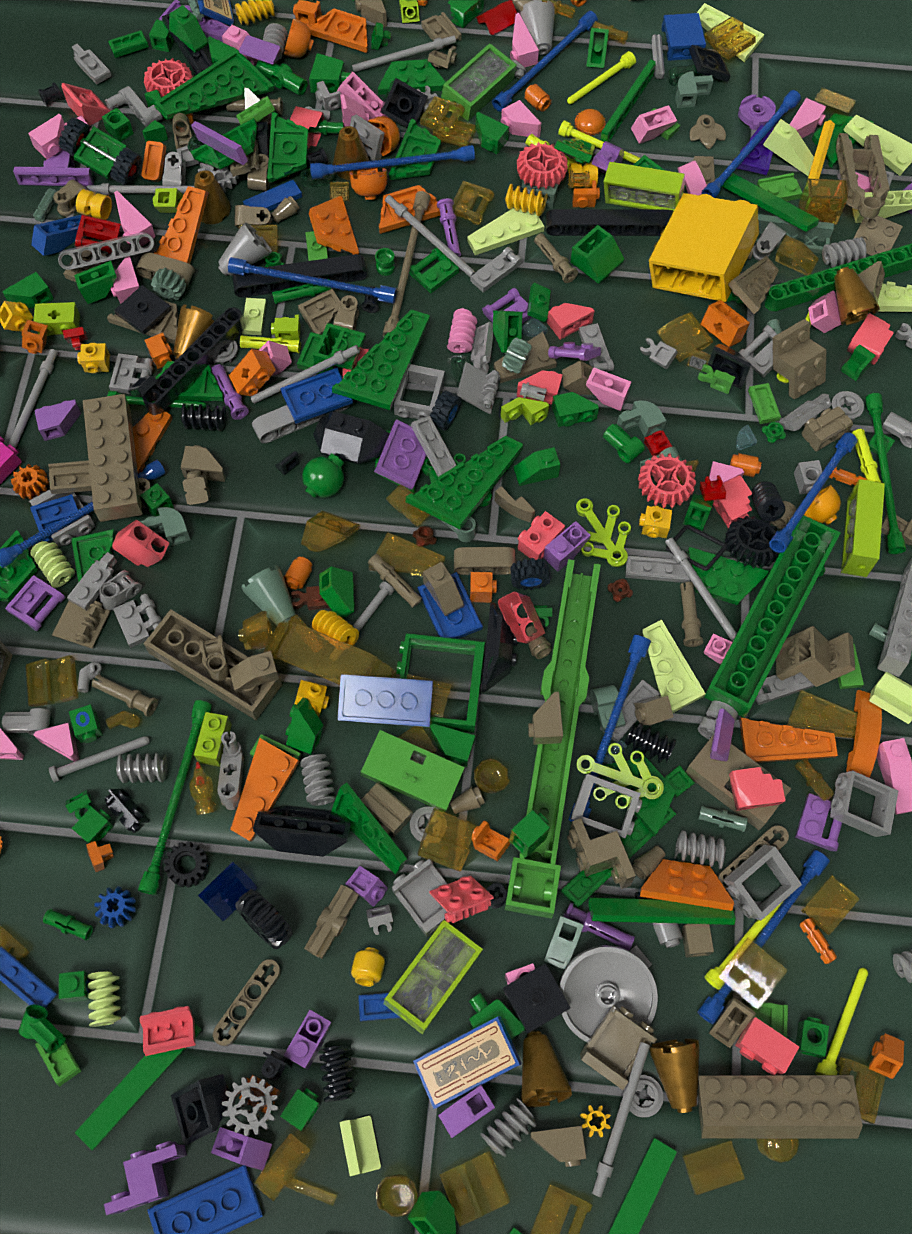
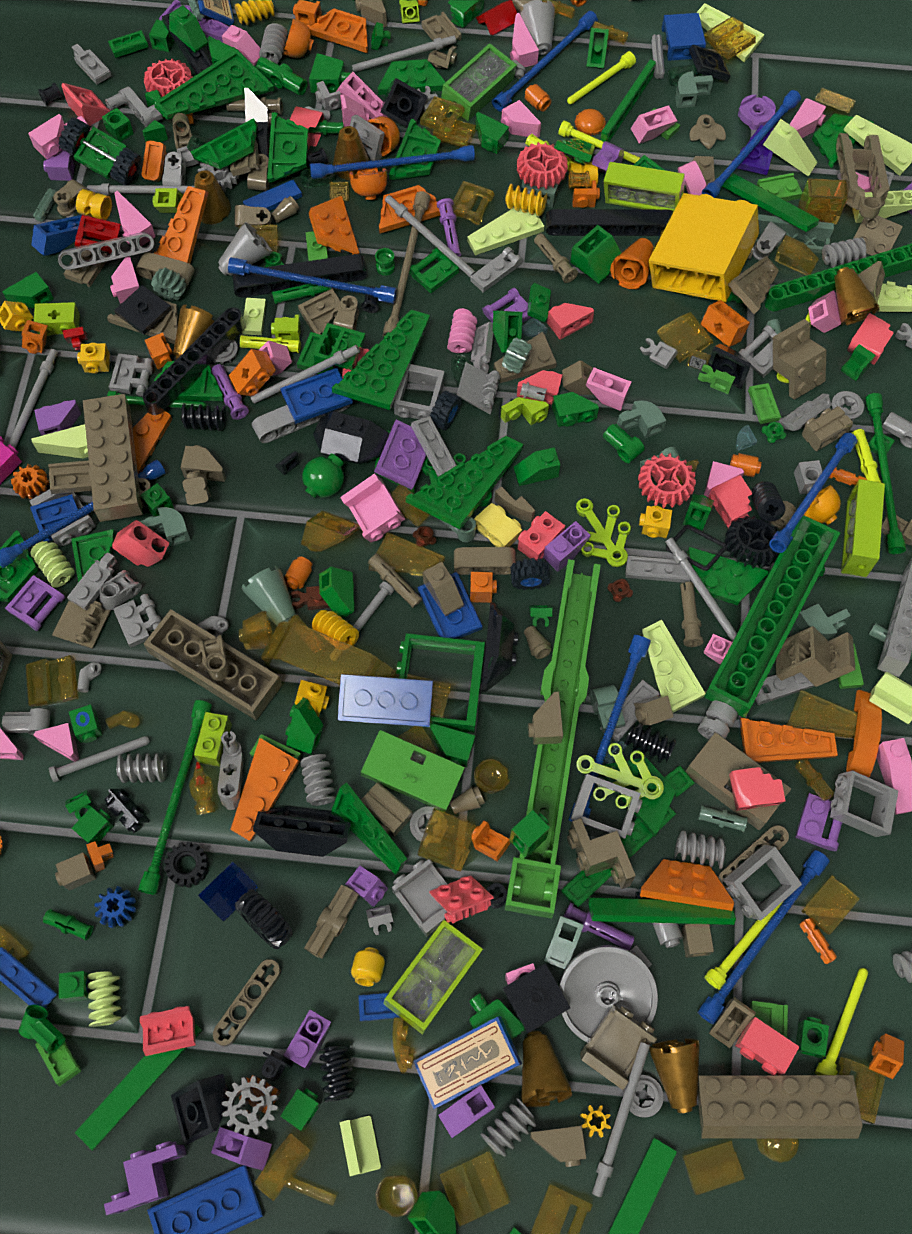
(52, 176): medium lavender tile -> none
(67, 442): none -> yellowish green slope
(74, 872): none -> dark tan brick
(96, 282): green slope -> none
(133, 699): dark tan pin -> none
(142, 386): black tile -> none
(214, 623): none -> light grey arm
(219, 143): medium lavender tile -> none
(254, 671): dark tan slope -> none
(256, 111): bright green plate -> none
(260, 49): medium lavender slope -> none
(373, 508): none -> bright pink panel
(402, 1055): none -> clear yellow slope
(497, 526): none -> light yellow brick
(512, 619): coral piece -> none
(569, 349): medium lavender plate -> none
(593, 335): light grey plate -> none
(632, 265): none -> orange cone
(648, 862): dark tan cone -> none
(657, 442): red tile -> none
(713, 489): red tile -> none
(722, 736): medium lavender slope -> none
(752, 973): clear yellow slope -> none
(821, 150): yellow axle -> none
(825, 625): none -> sand green brick

